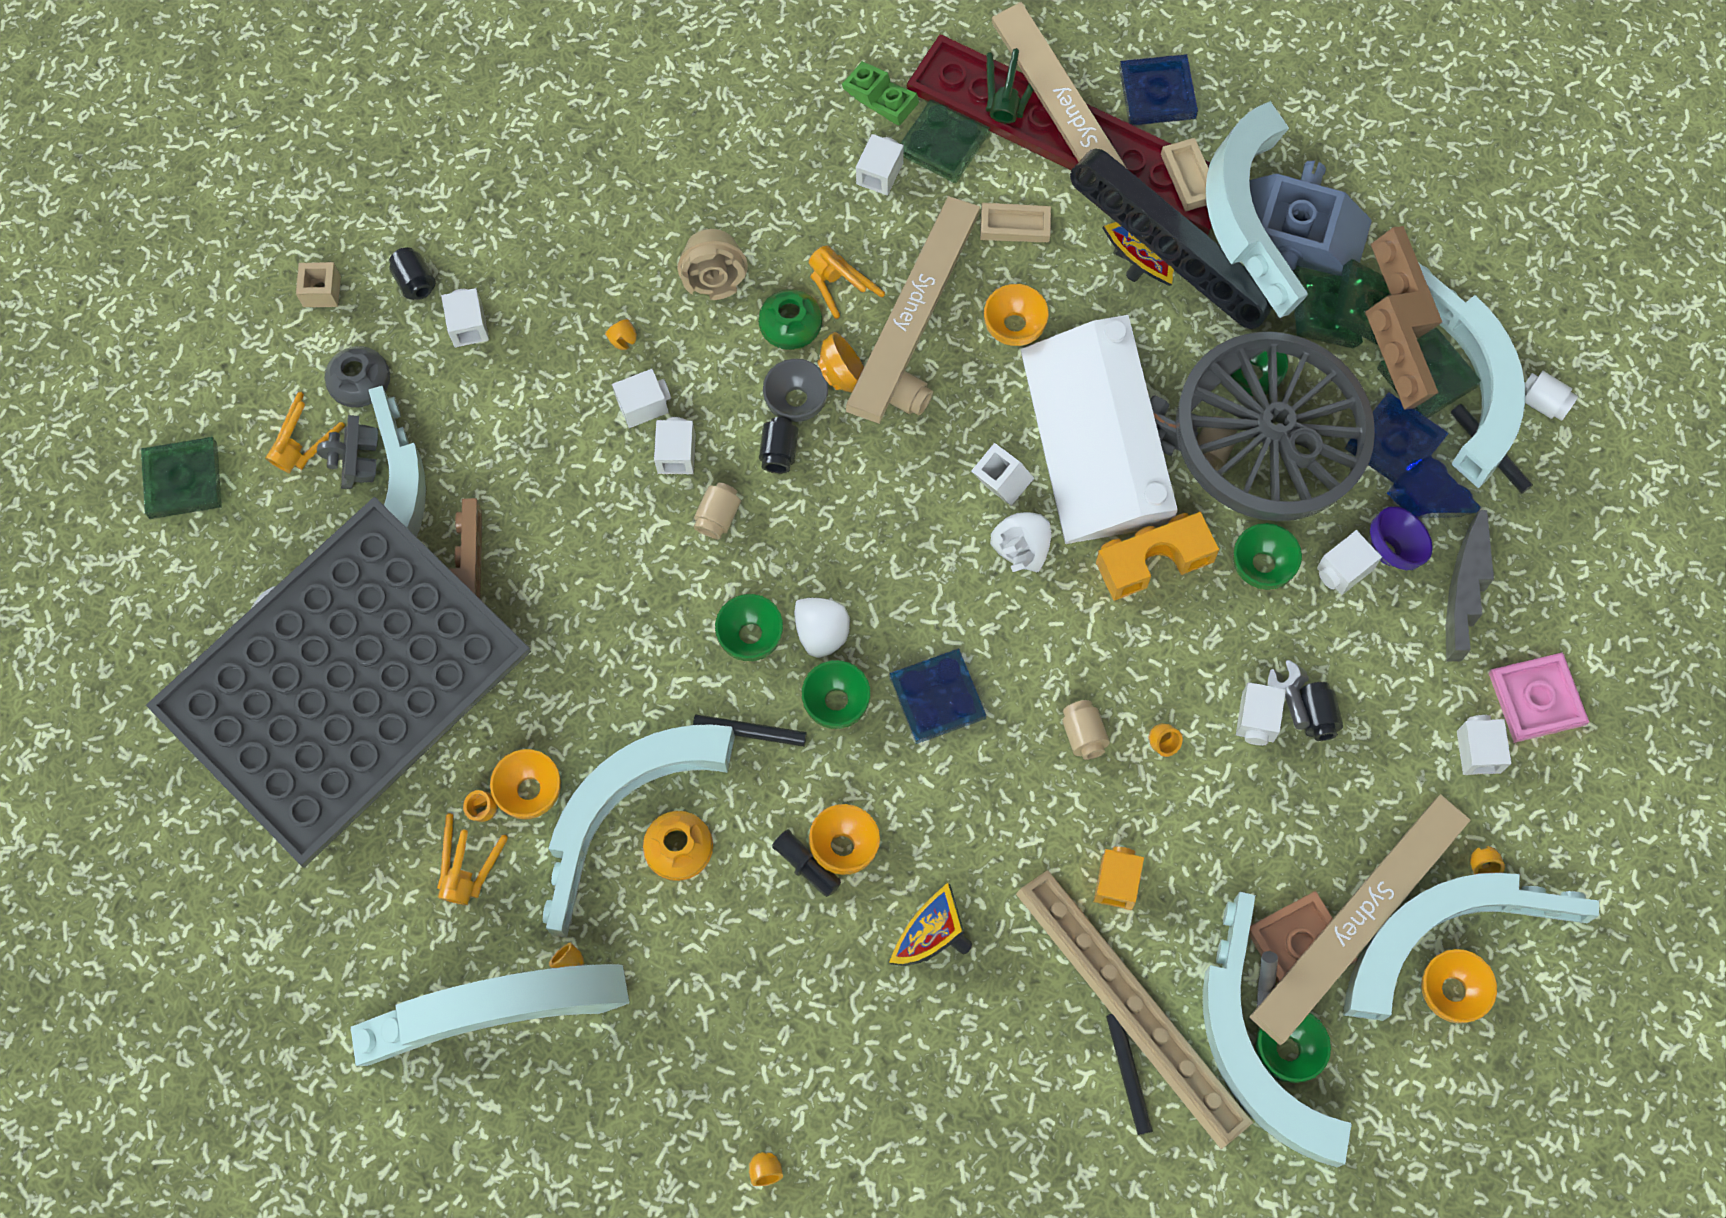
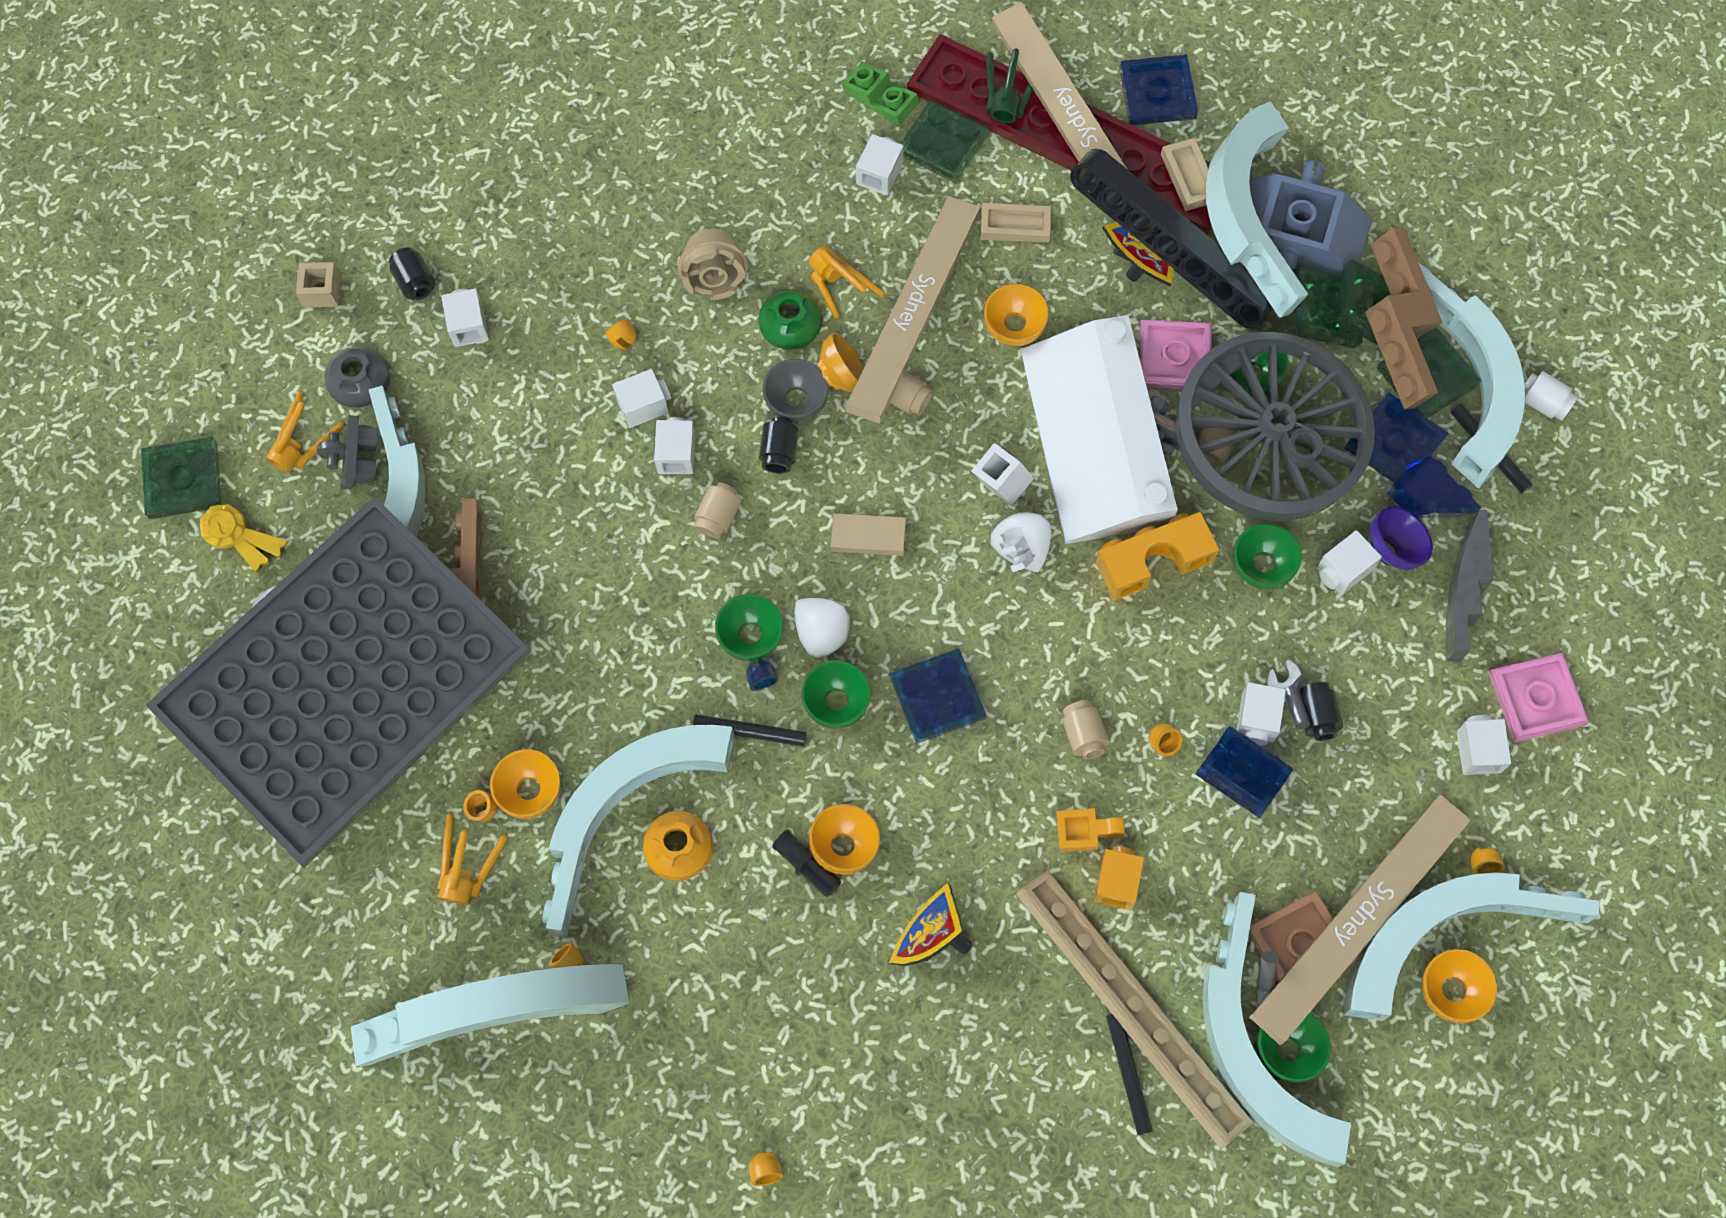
(226, 528): none -> yellow piece
(761, 676): none -> clear blue hinge
(868, 534): none -> tan tile
(1080, 830): none -> light orange plate
(1171, 351): none -> bright pink tile
(1244, 771): none -> clear blue bracket

